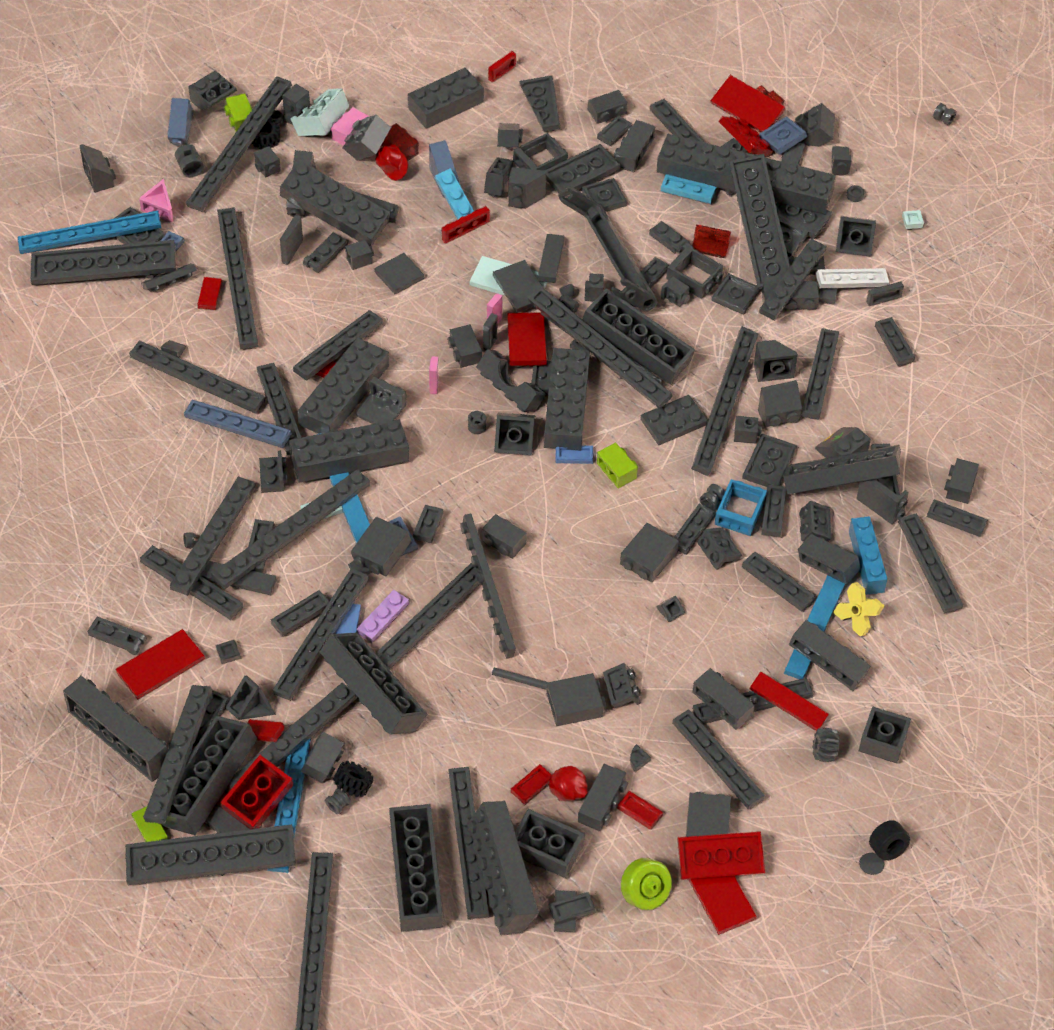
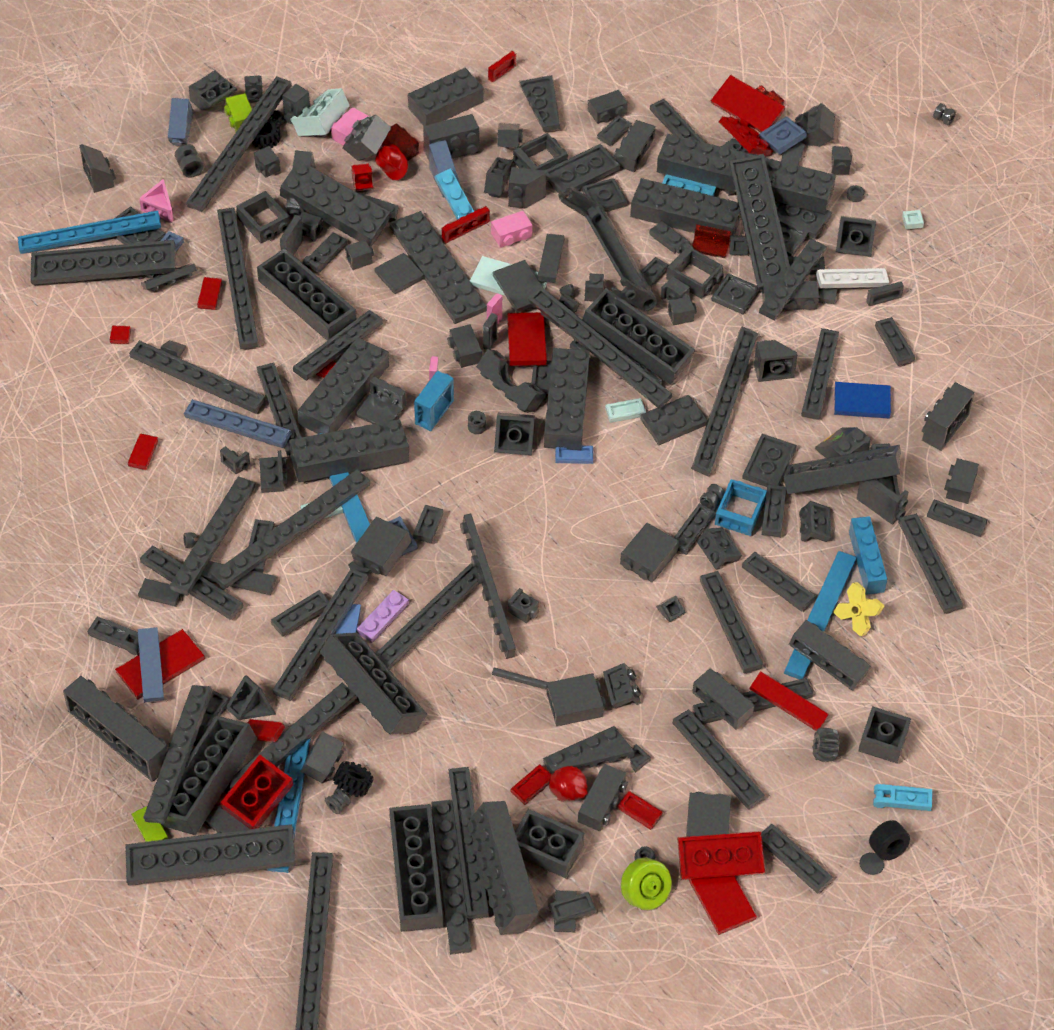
(120, 334): none -> red tile
(143, 451): none -> red tile
(150, 664): none -> sand blue tile
(158, 592): none -> dark grey tile
(228, 652): flat silver tile -> none
(232, 461): none -> dark grey bracket
(253, 88): none -> dark grey brick
(256, 205): none -> dark grey window
(306, 294): none -> dark grey brick
(311, 225): none -> dark grey brick
(362, 177): none -> red brick
(434, 400): none -> dark azure window
(438, 267): none -> dark grey plate
(451, 877): none -> dark grey plate
(459, 133): none -> dark grey brick
(503, 536): dark grey brick -> none
(511, 229): none -> bright pink brick
(523, 606): none -> dark grey brick
(590, 751): none -> dark grey wing
(617, 465): lime brick -> none
(625, 410): none -> light aqua tile
(644, 851): none -> dark grey plate
(681, 310): none -> dark grey brick
(683, 207): none -> dark grey brick
(731, 622): none -> dark grey plate
(738, 245): none -> dark grey tile
(746, 429): dark grey brick -> none
(780, 404): dark grey slope -> none
(795, 858): none -> dark grey plate
(829, 559): dark grey brick -> none
(862, 400): none -> blue tile
(902, 797): none -> medium azure plate
(947, 416): none -> dark grey brick

